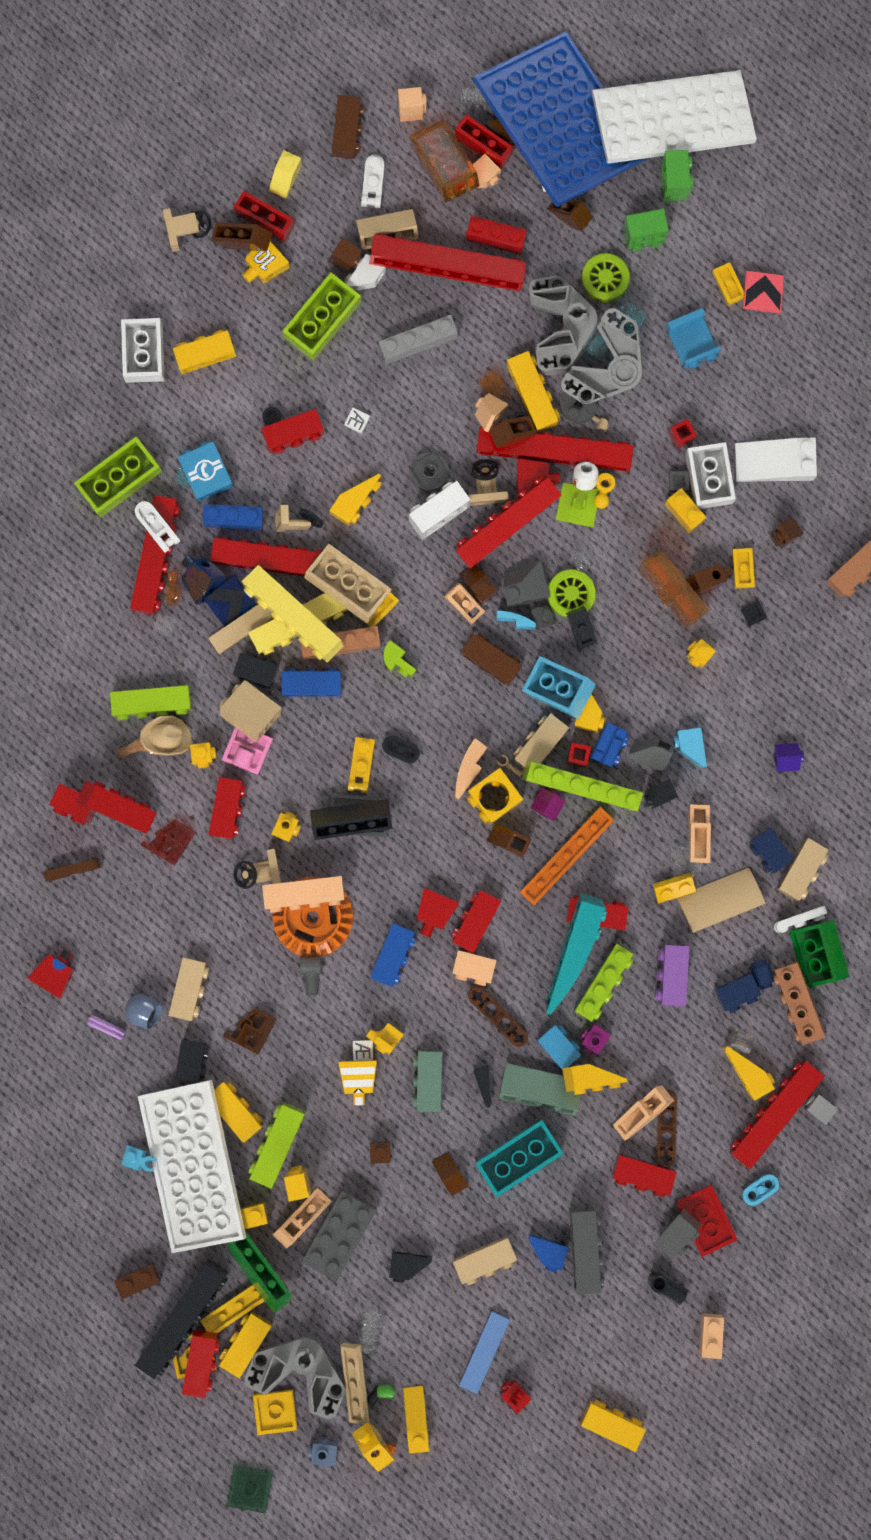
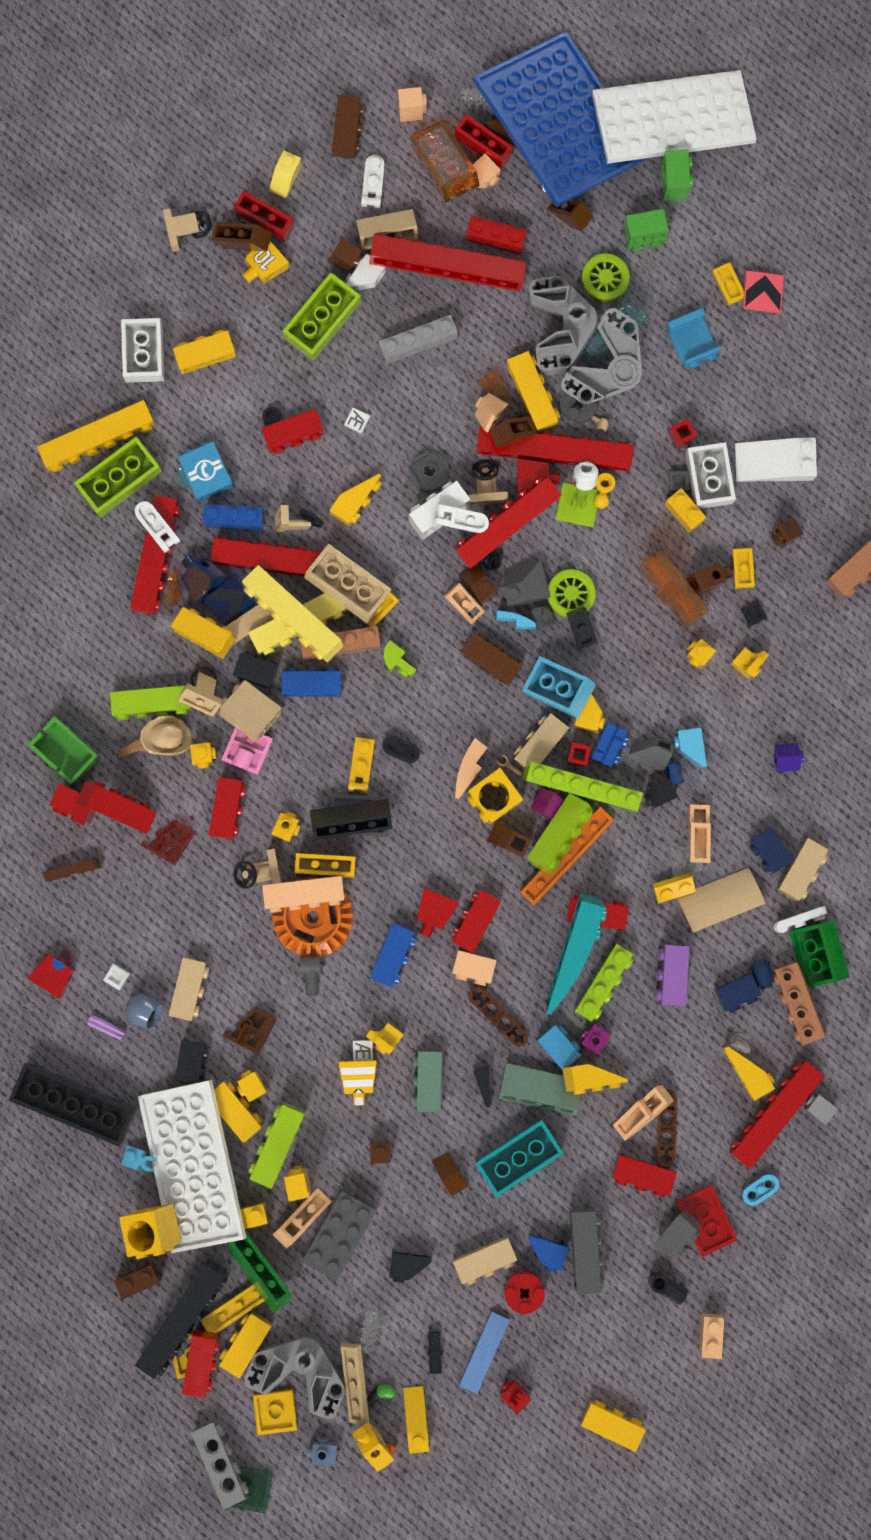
(64, 751): none -> bright green piece
(73, 1104): none -> black brick
(95, 436): none -> yellow brick
(116, 976): none -> white tile
(136, 1235): none -> yellow brick
(202, 693): none -> tan piece
(203, 632): none -> yellow brick
(226, 1496): none -> light grey brick
(251, 1085): none -> yellow brick
(325, 865): none -> yellow brick
(434, 1352): none -> black pin
(461, 519): none -> white plate
(492, 561): none -> black plate
(512, 1293): none -> red brick
(560, 834): none -> lime brick
(675, 774): none -> blue slope
(749, 663): none -> yellow brick

